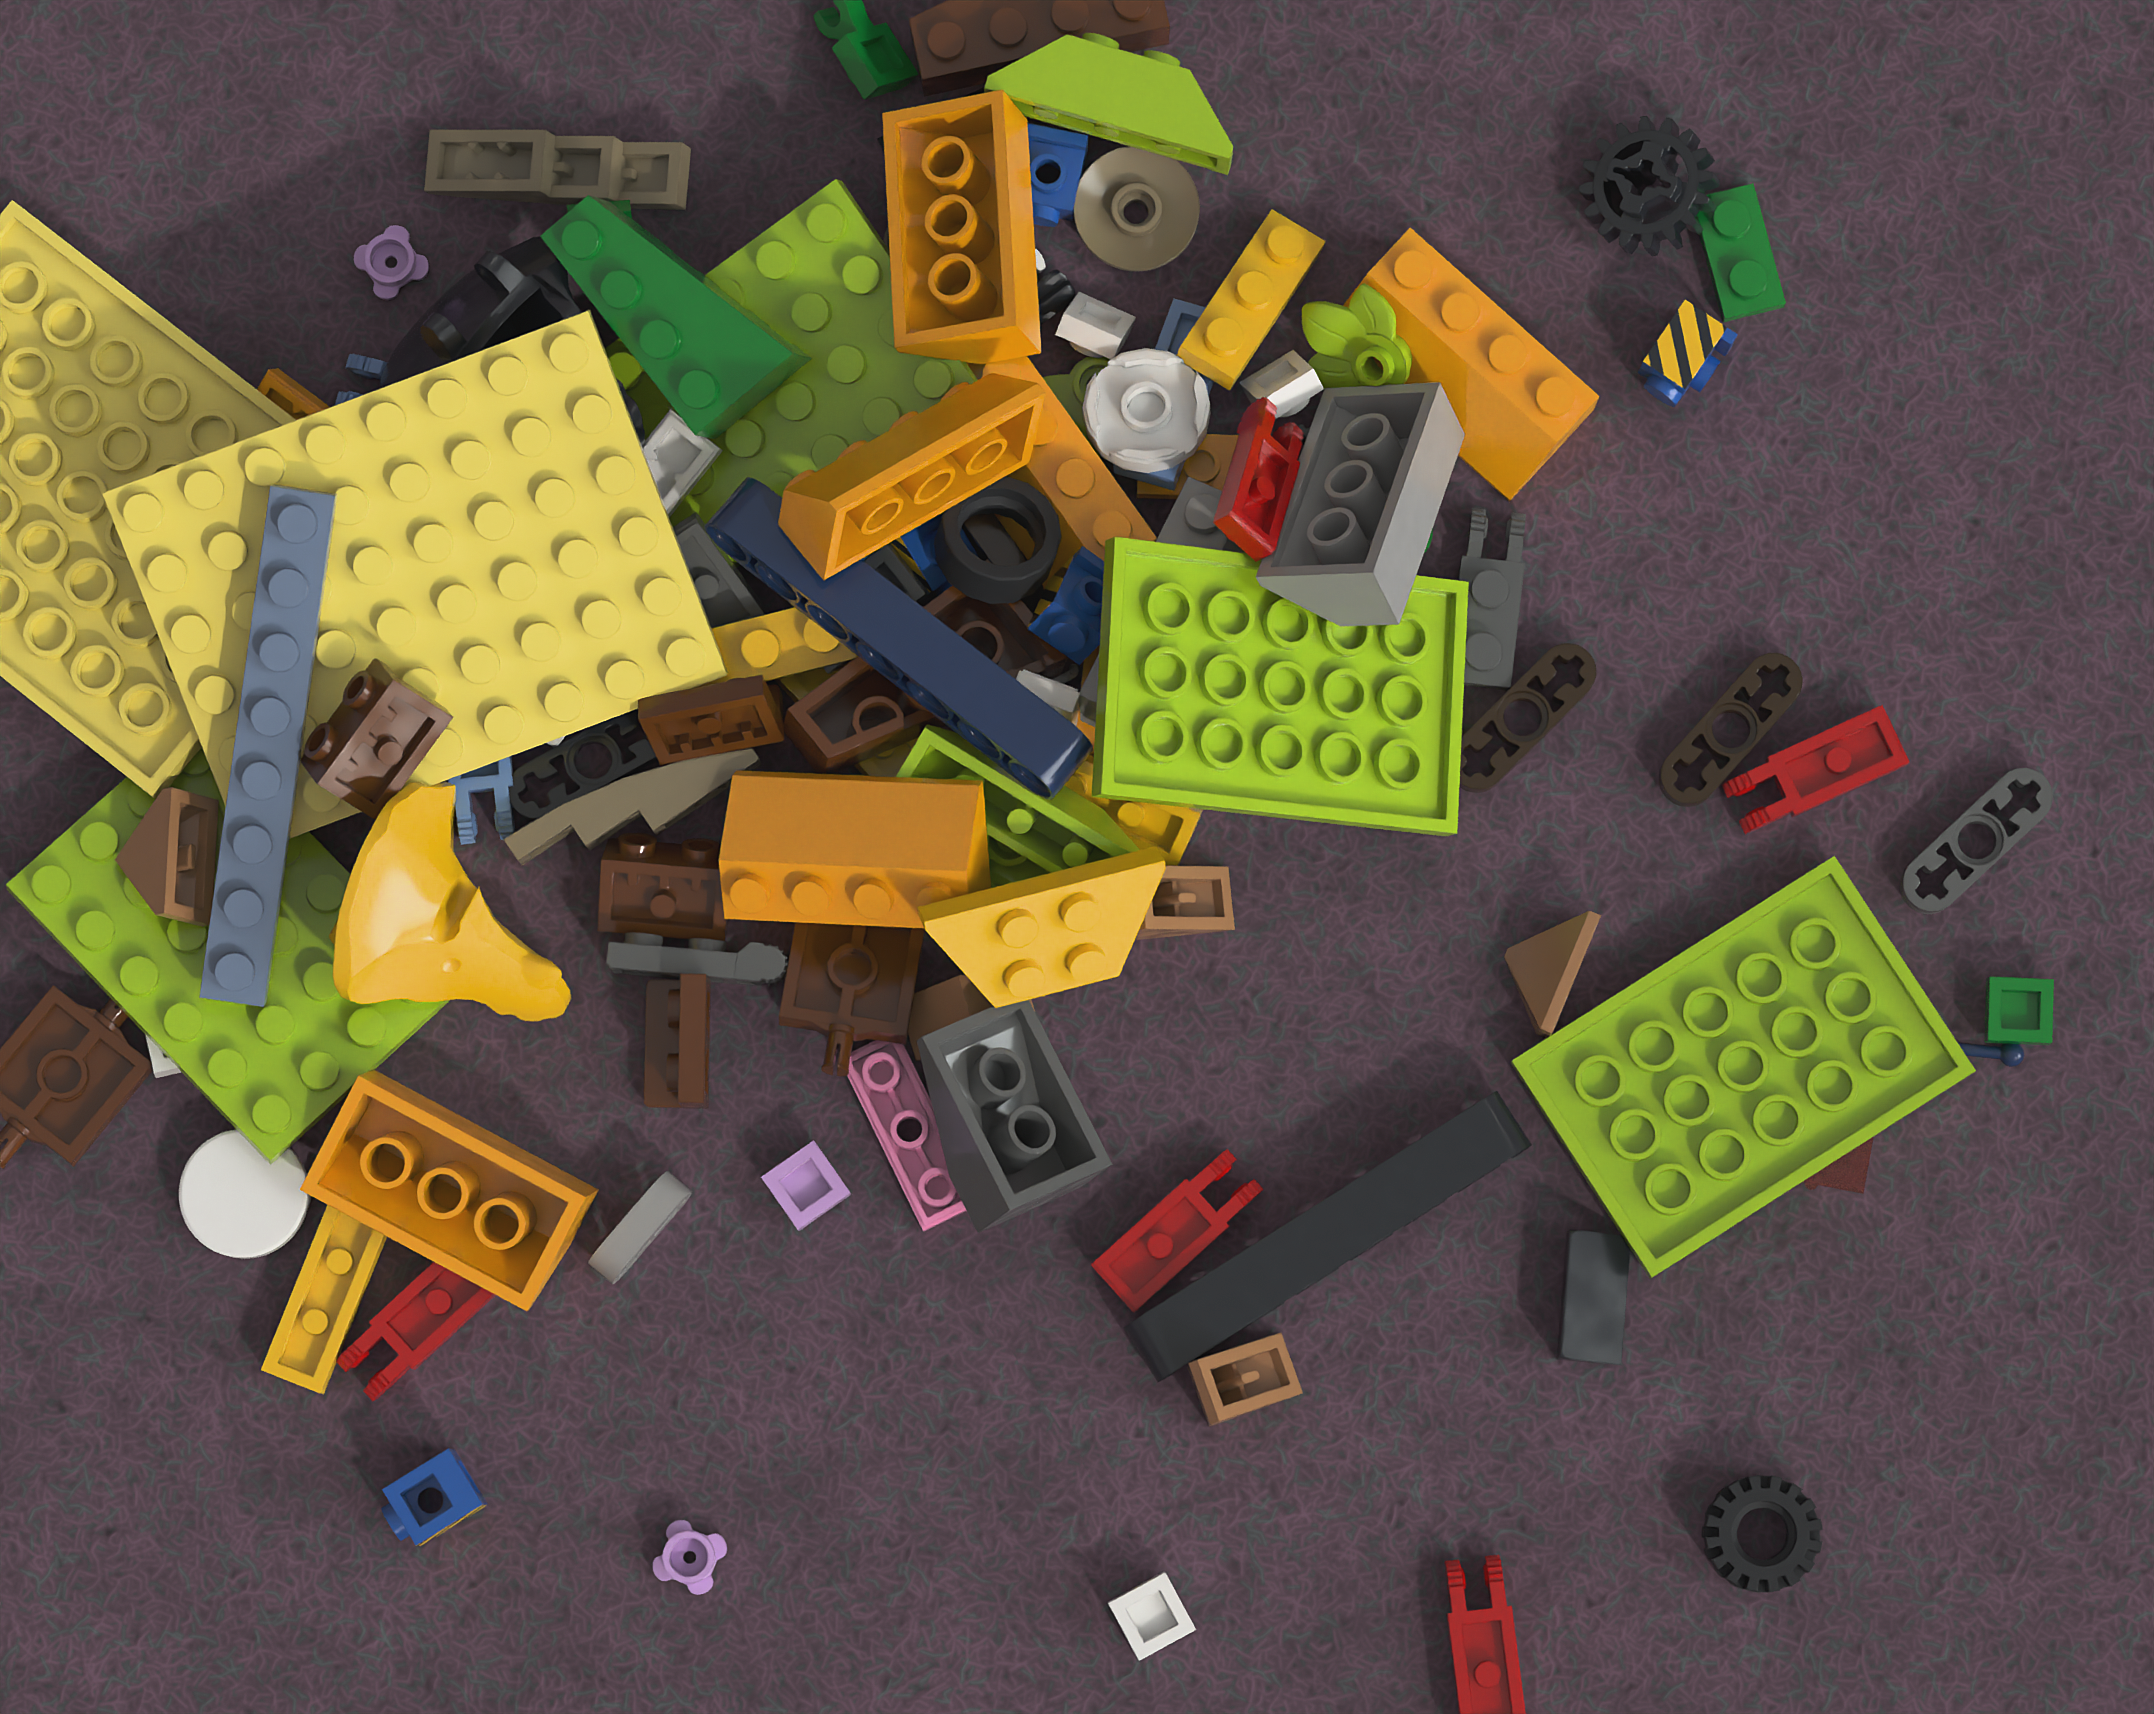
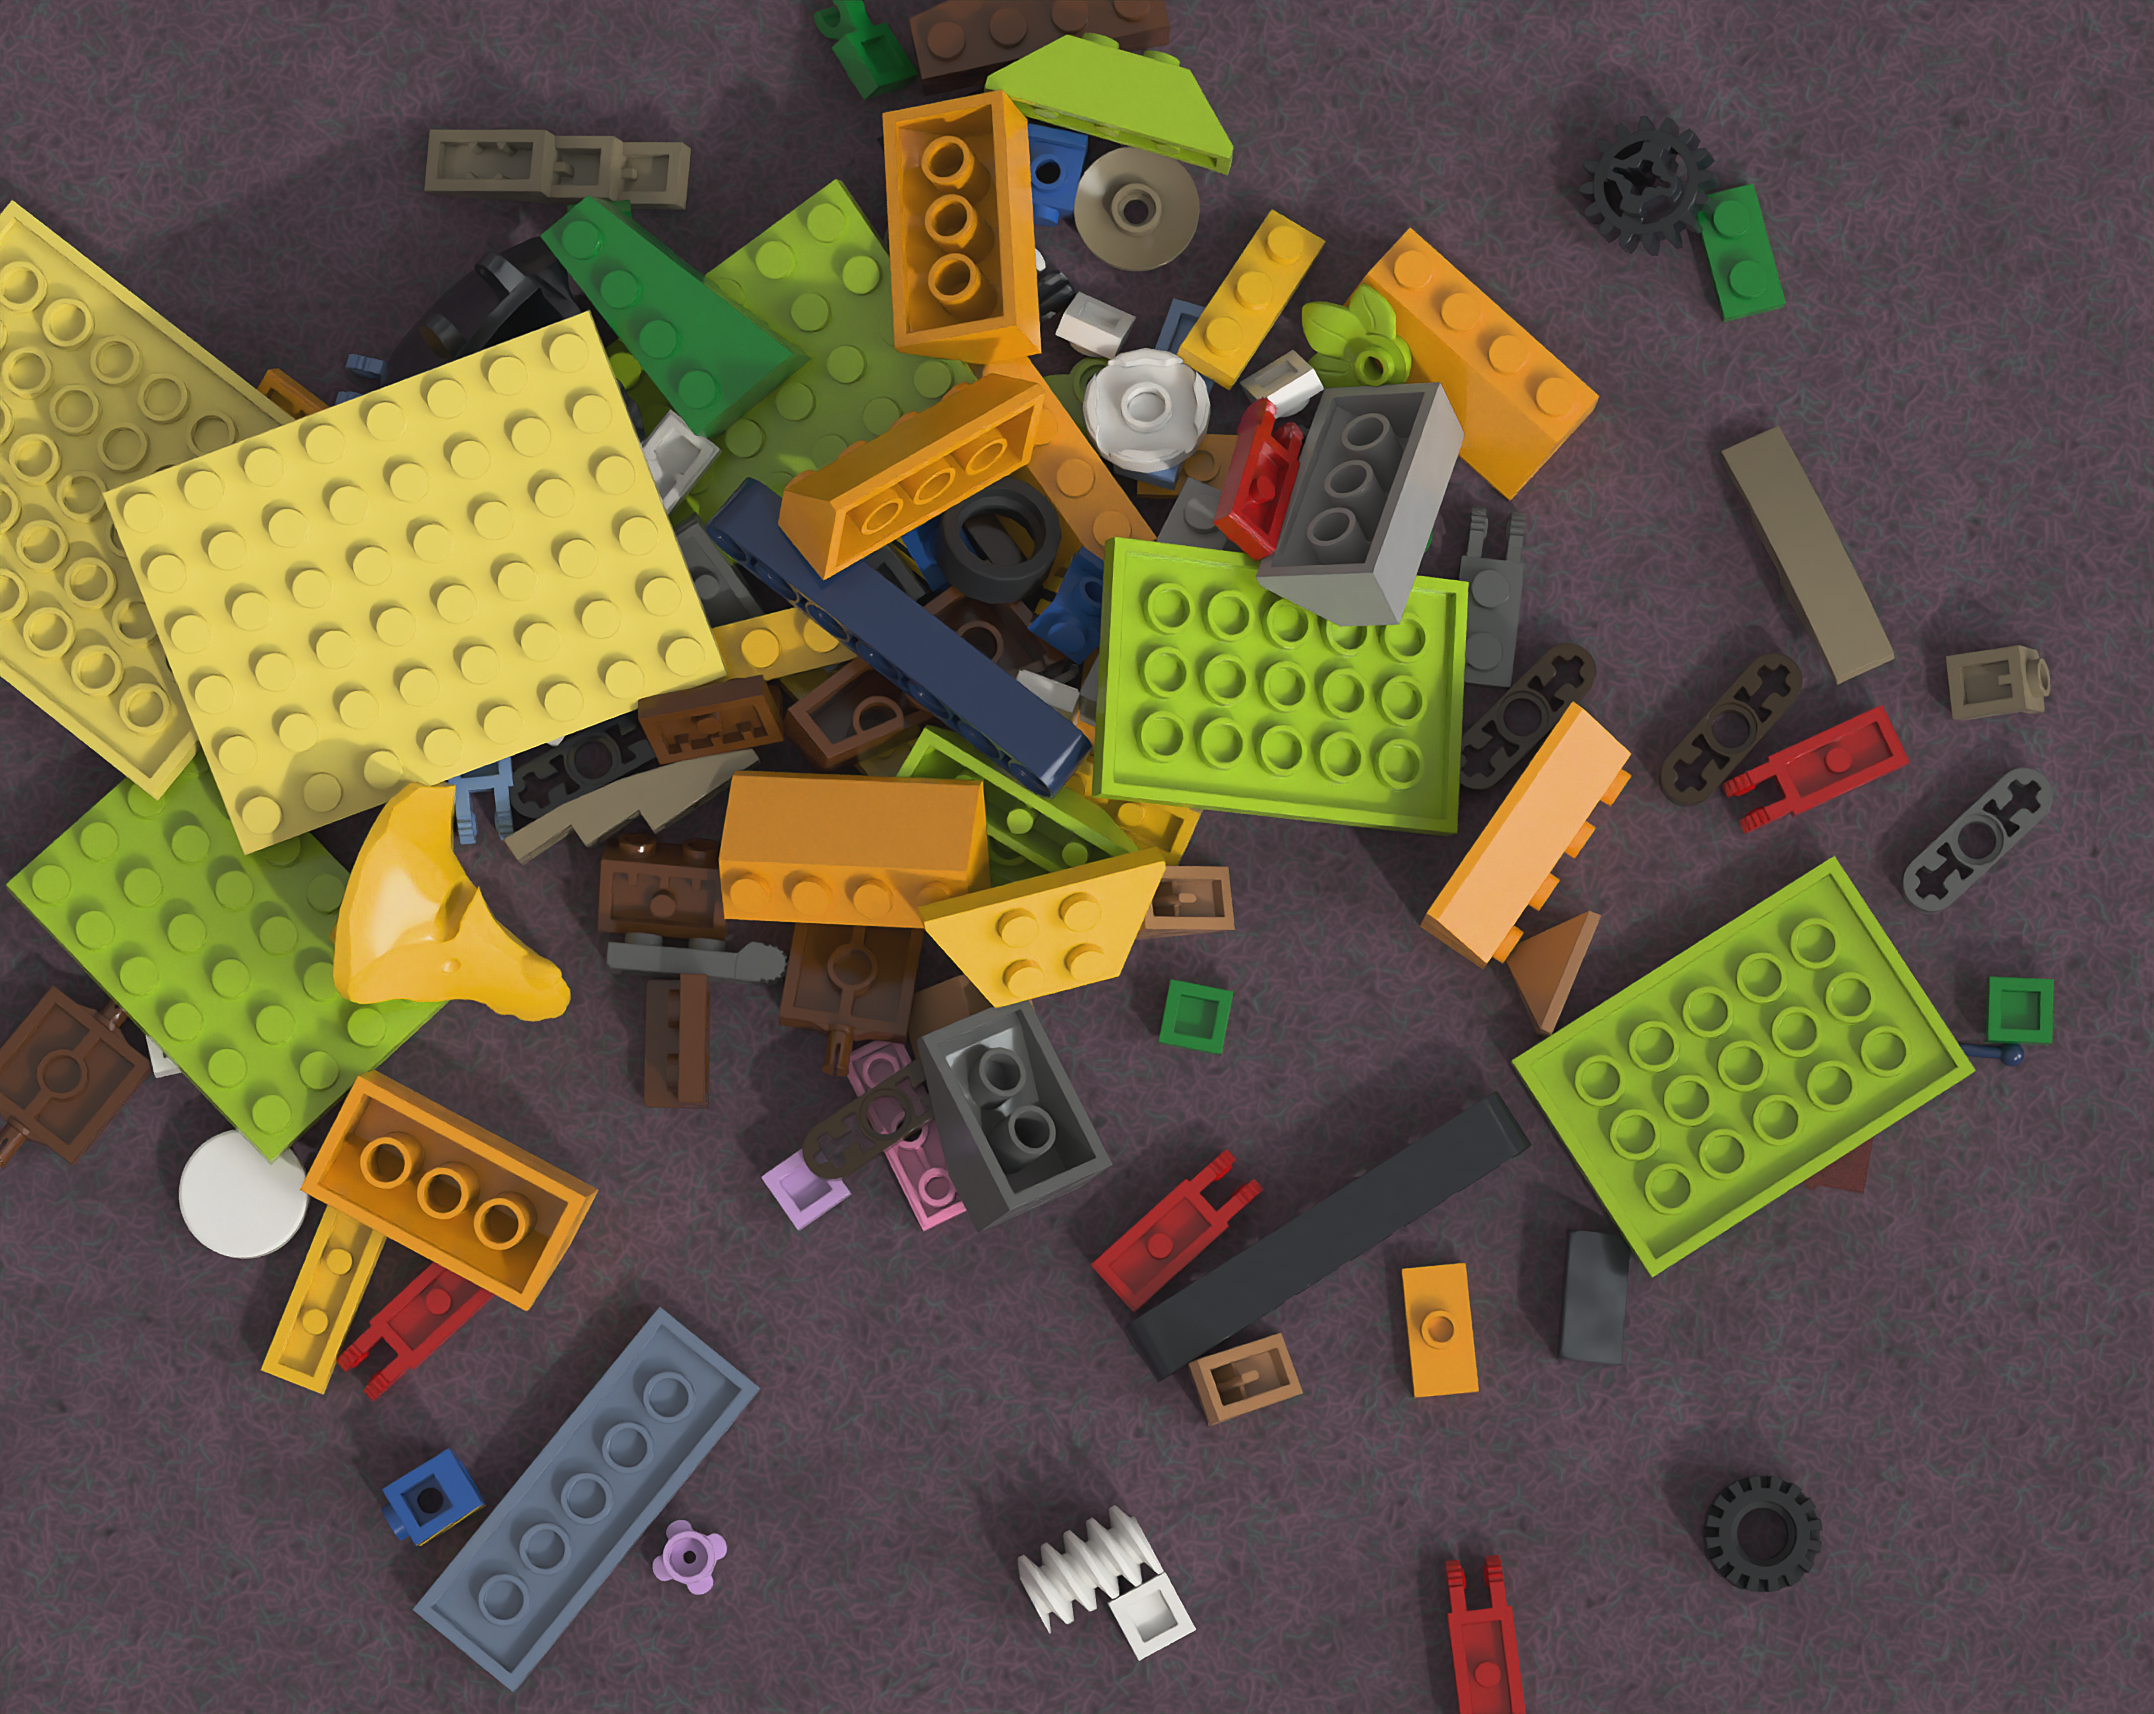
(174, 856): medium nougat slope -> none
(268, 745): sand blue plate -> none
(373, 260): lavender plate -> none
(374, 739): reddish brown bracket -> none
(586, 1499): none -> sand blue plate
(640, 1227): light grey beam -> none
(837, 1129): none -> dark brown beam
(1087, 1566): none -> white piece
(1195, 1017): none -> green plate
(1439, 1330): none -> light orange plate
(1527, 838): none -> light orange slope
(1683, 354): brick -> none
(1808, 555): none -> dark tan slope
(1997, 682): none -> dark tan bracket

